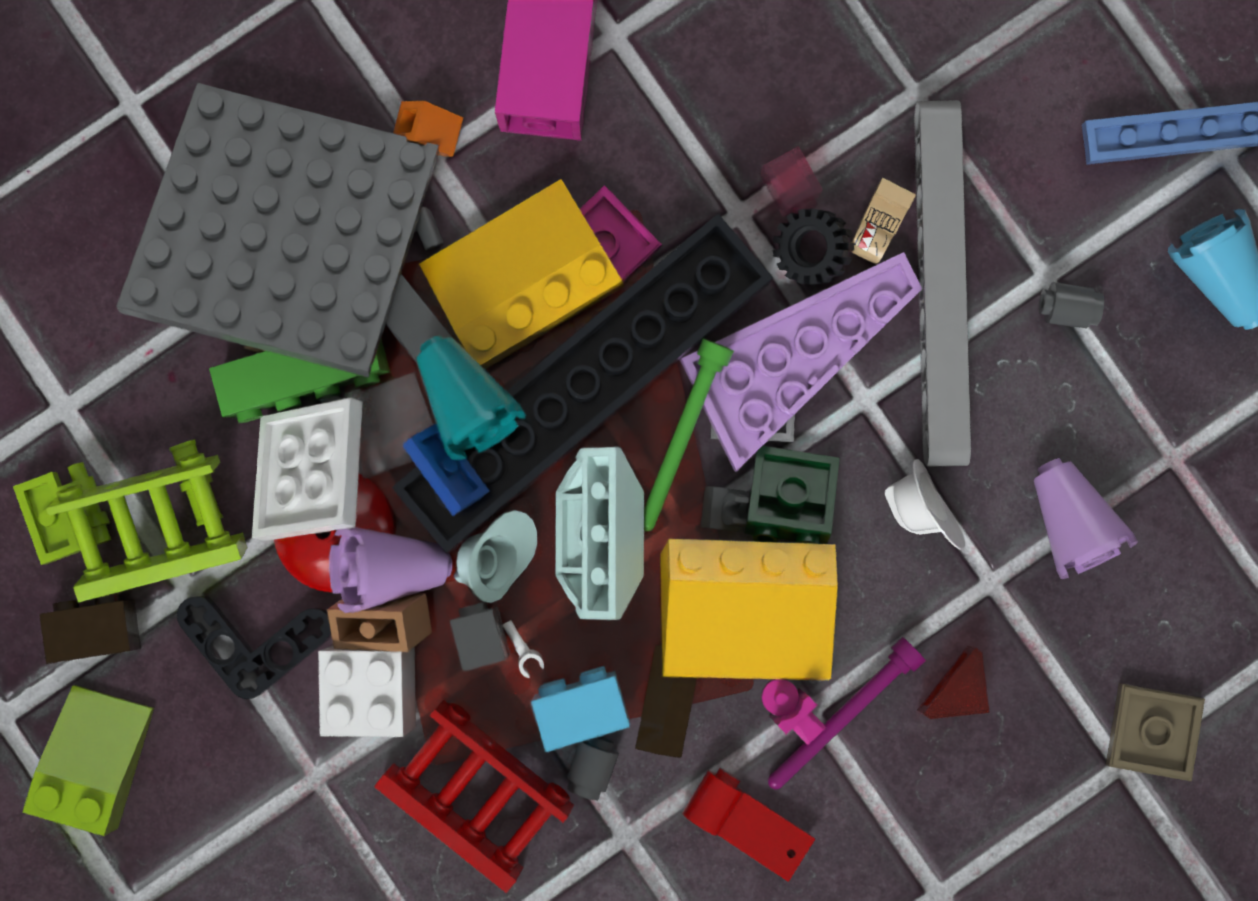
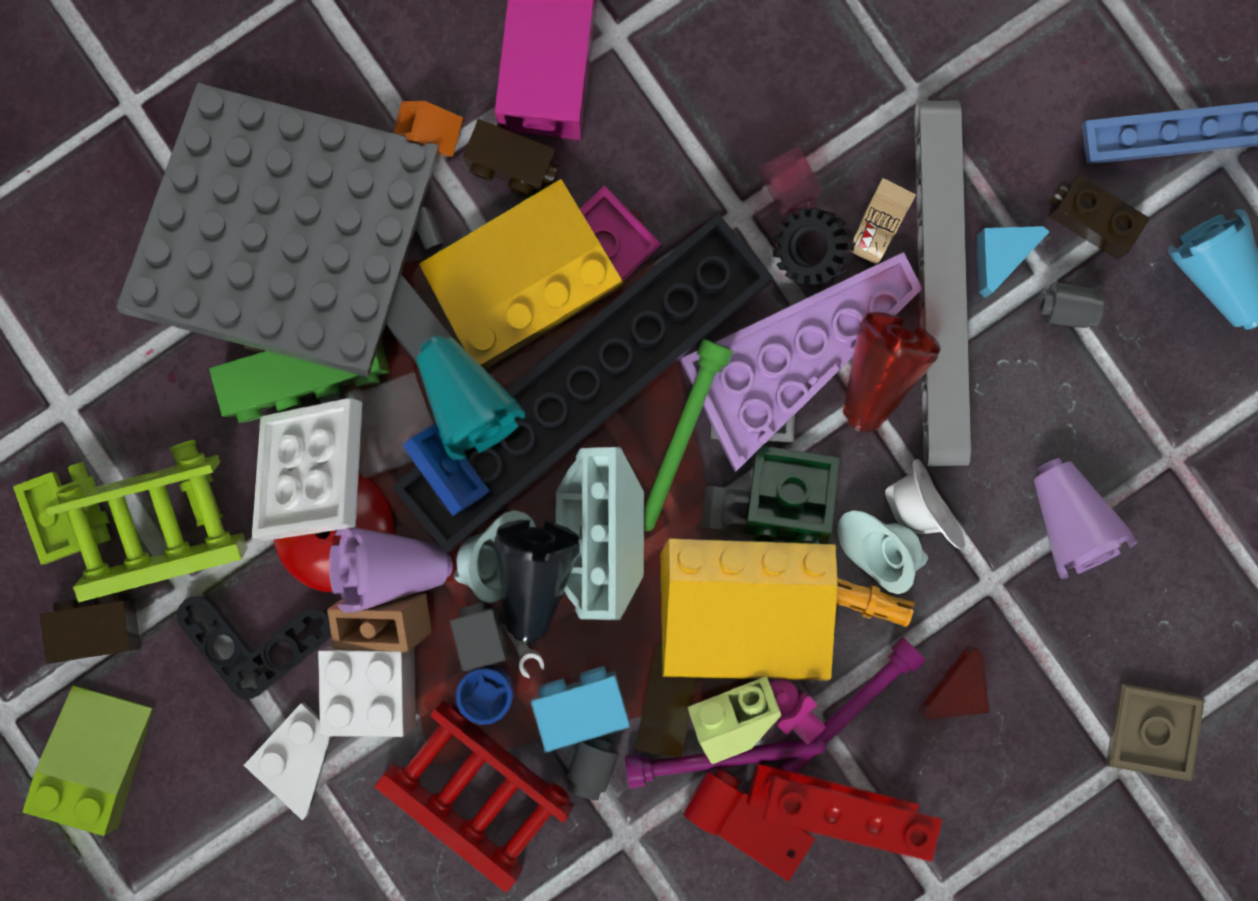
(292, 760): none -> white wing
(485, 694): none -> blue wheel
(511, 158): none -> dark brown brick
(533, 574): none -> black cone
(643, 769): none -> magenta piece
(734, 719): none -> yellowish green slope
(843, 812): none -> red fence
(874, 603): none -> light orange pin
(883, 551): none -> light aqua piece
(885, 368): none -> clear red cone
(1002, 251): none -> medium azure slope
(1097, 216): none -> dark brown brick

